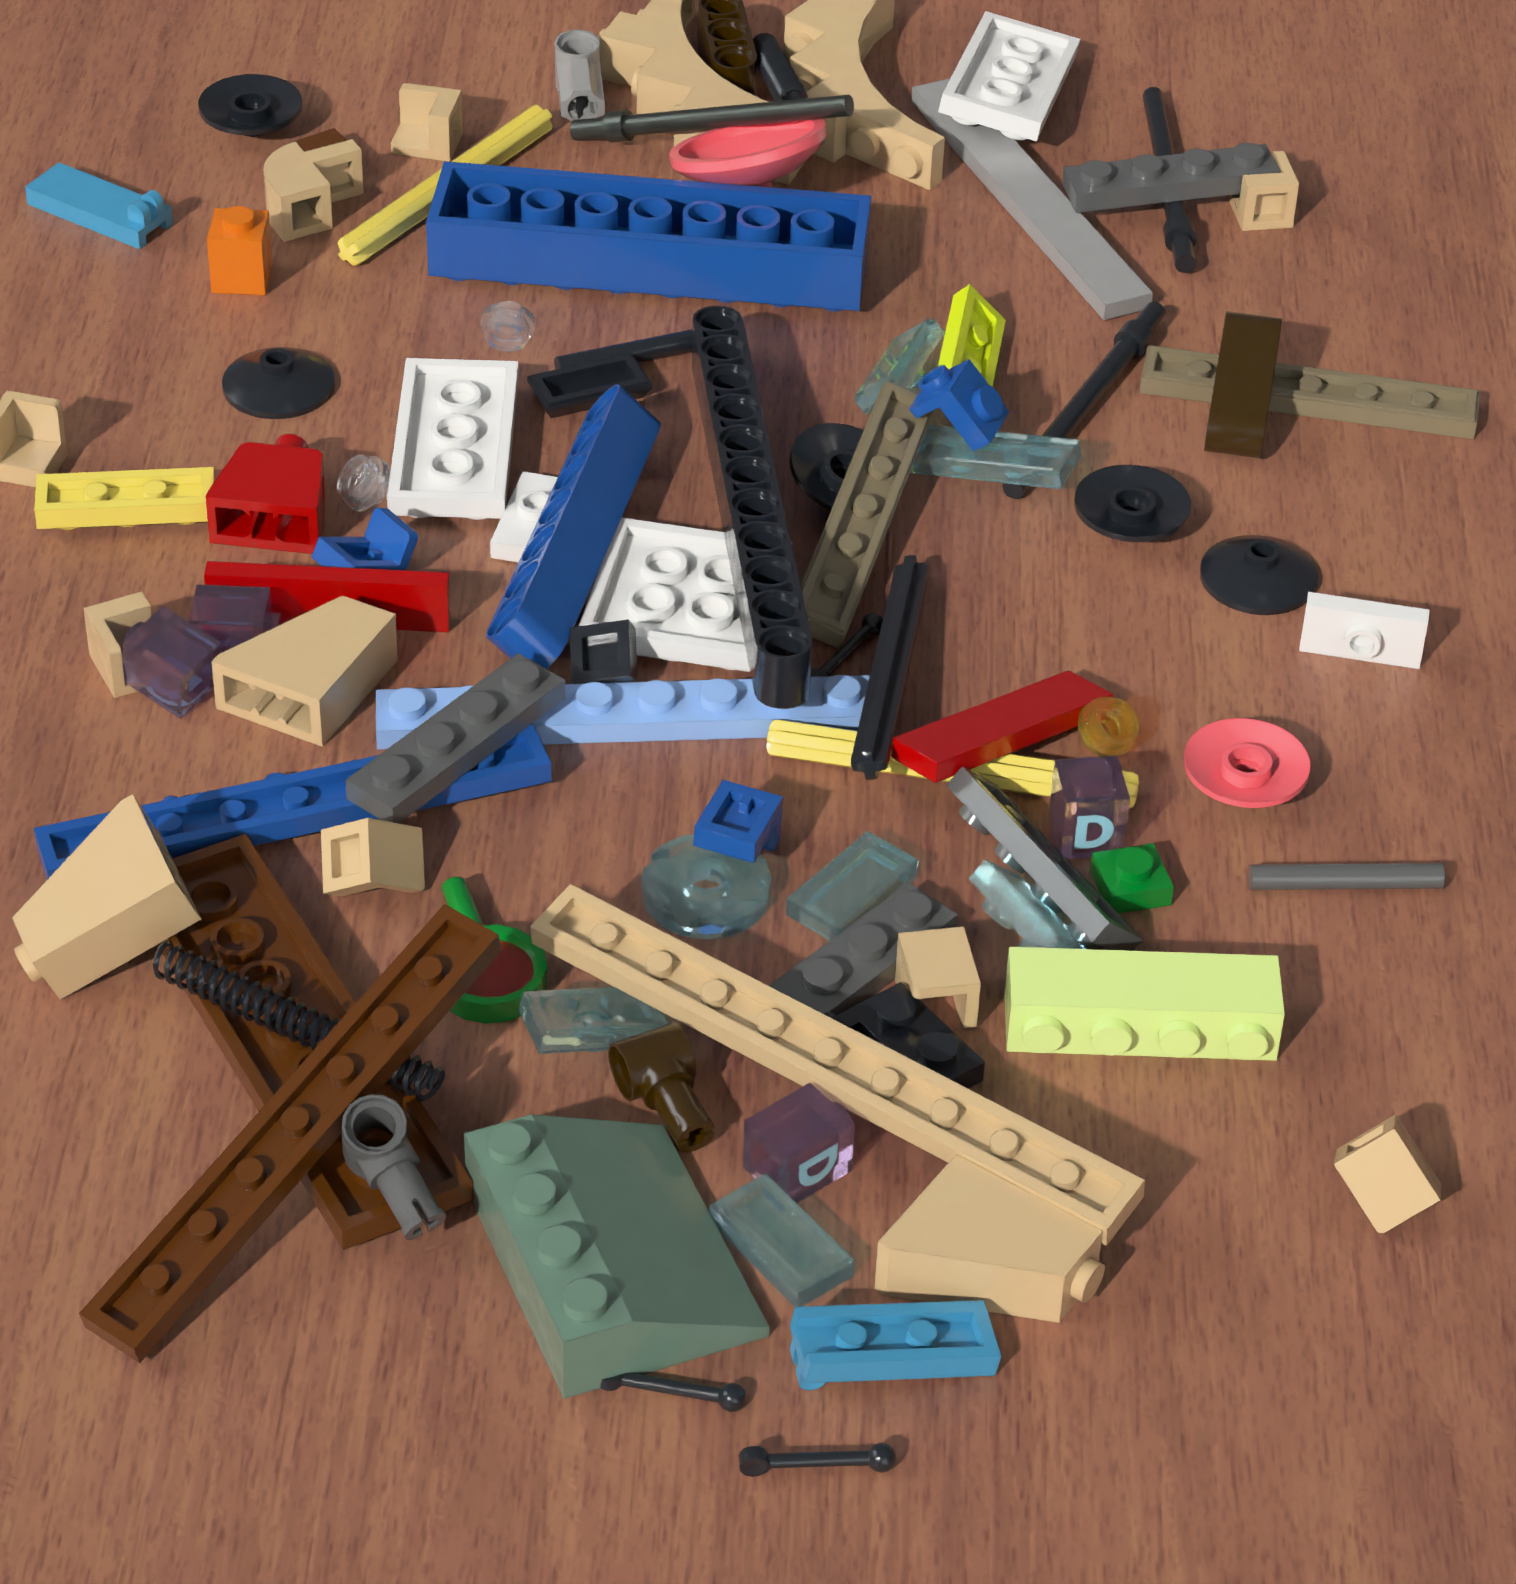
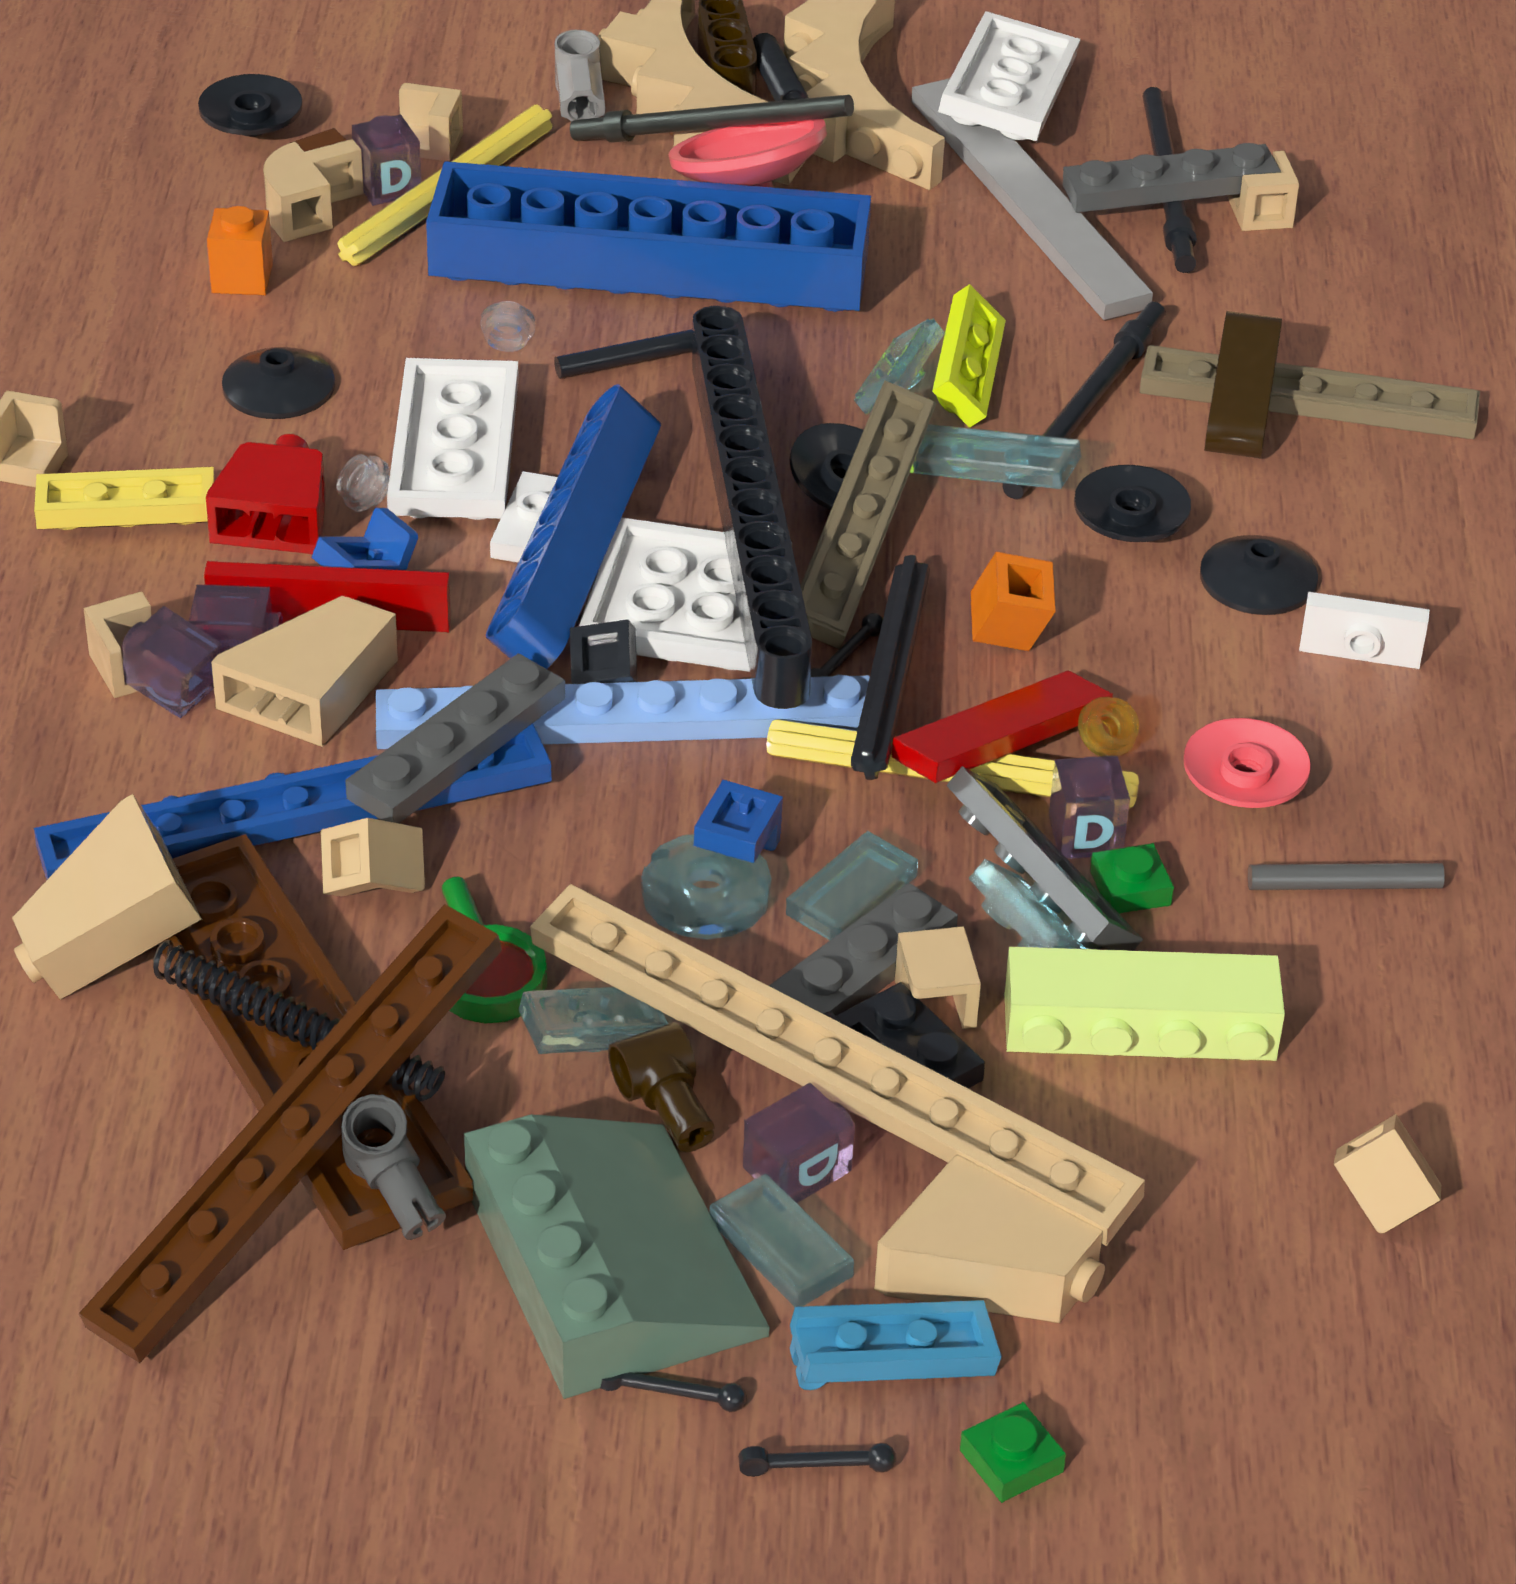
(99, 204): dark azure hinge -> none
(388, 157): none -> brick
(581, 385): black tile -> none
(965, 400): blue bracket -> none
(1012, 601): none -> orange brick
(1012, 1452): none -> green plate

